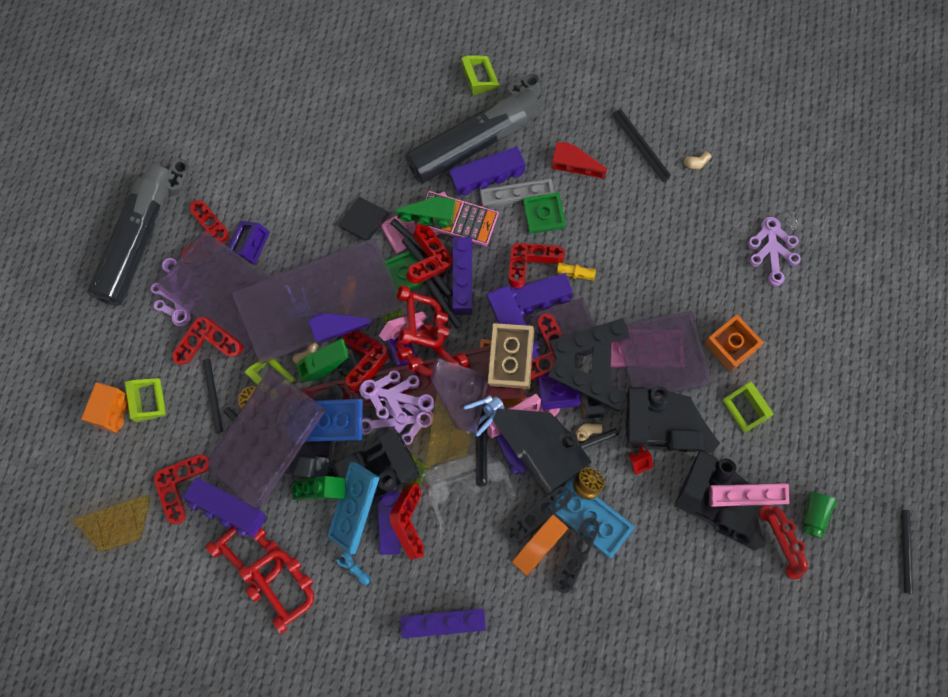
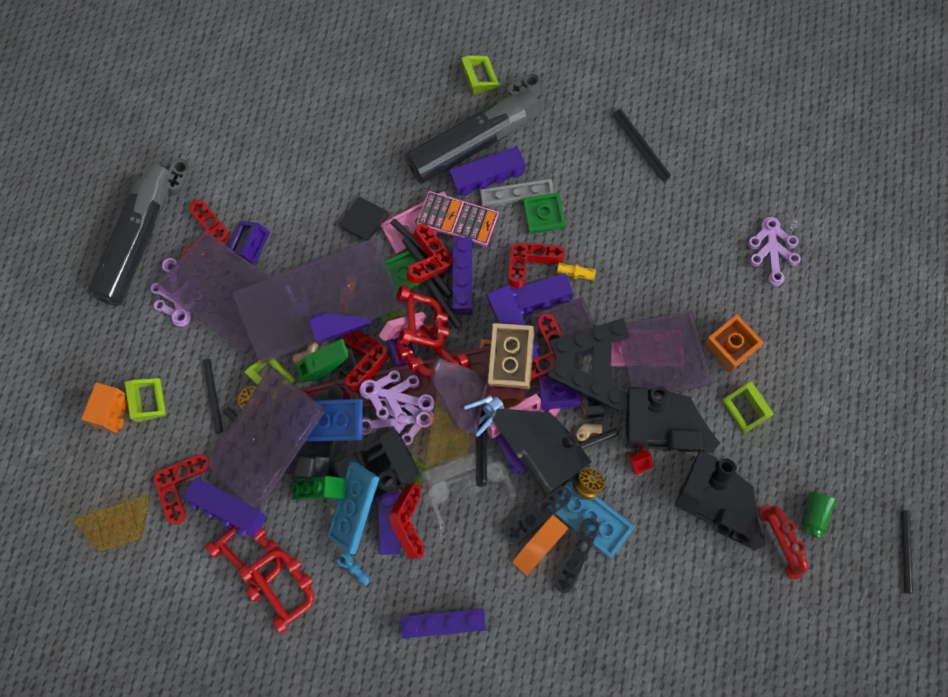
(207, 334): red beam -> none
(433, 211): green slope -> none
(574, 160): red slope -> none
(697, 162): tan arm -> none
(748, 494): bright pink tile -> none

